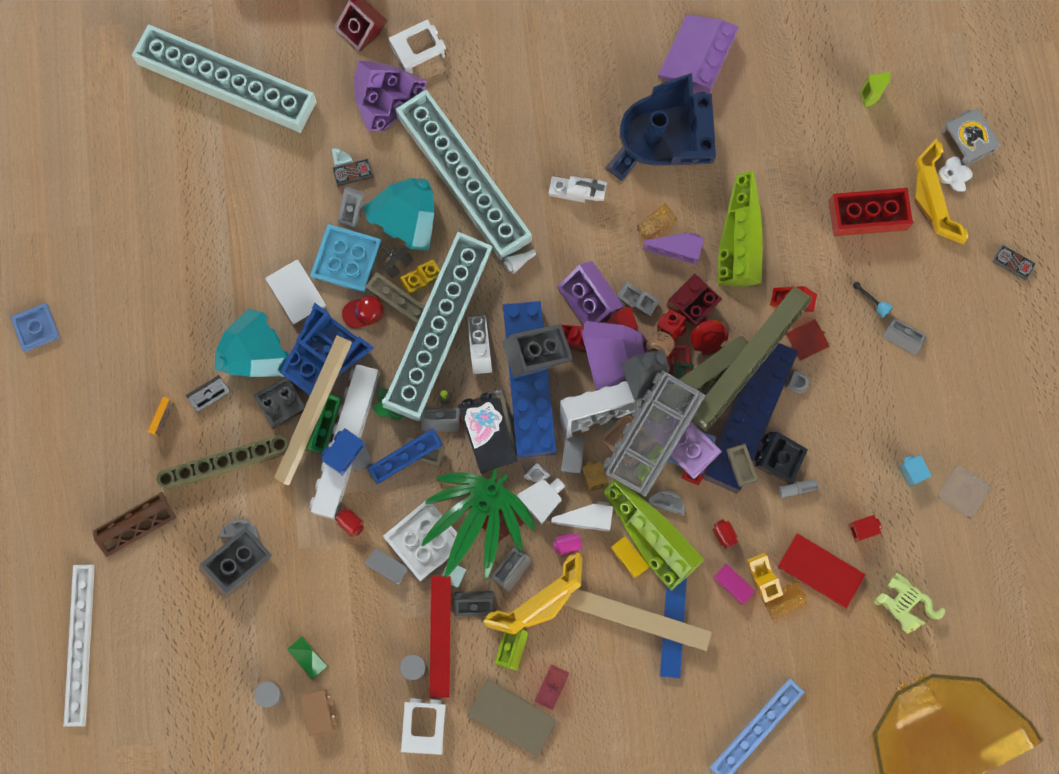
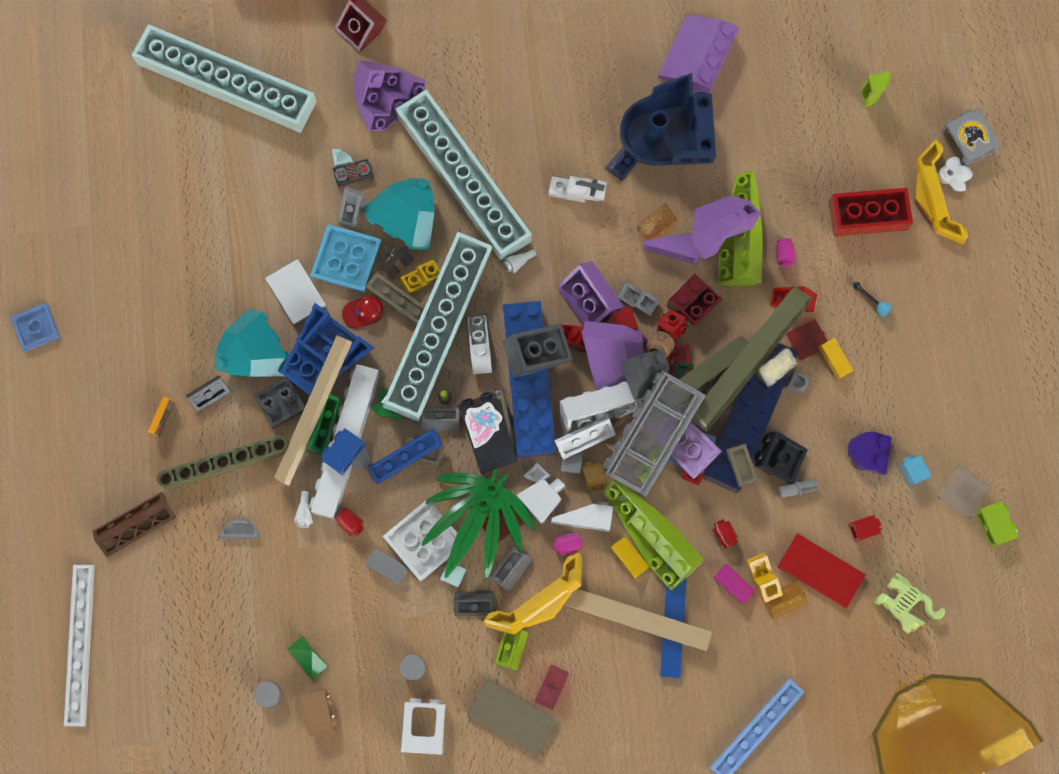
(234, 562): dark grey slope -> none
(303, 515): none -> white cone
(404, 53): white window -> none
(440, 637): red tile -> none
(585, 437): none -> white plate
(668, 501): light grey tile -> none
(709, 336): red tile -> none
(720, 221): none -> medium lavender brick
(777, 367): none -> clear yellow slope
(785, 252): none -> dark pink brick
(835, 358): none -> yellow slope
(870, 452): none -> dark purple slope
(904, 336): light grey slope -> none
(997, 524): none -> lime brick
(1014, 262): tile -> none

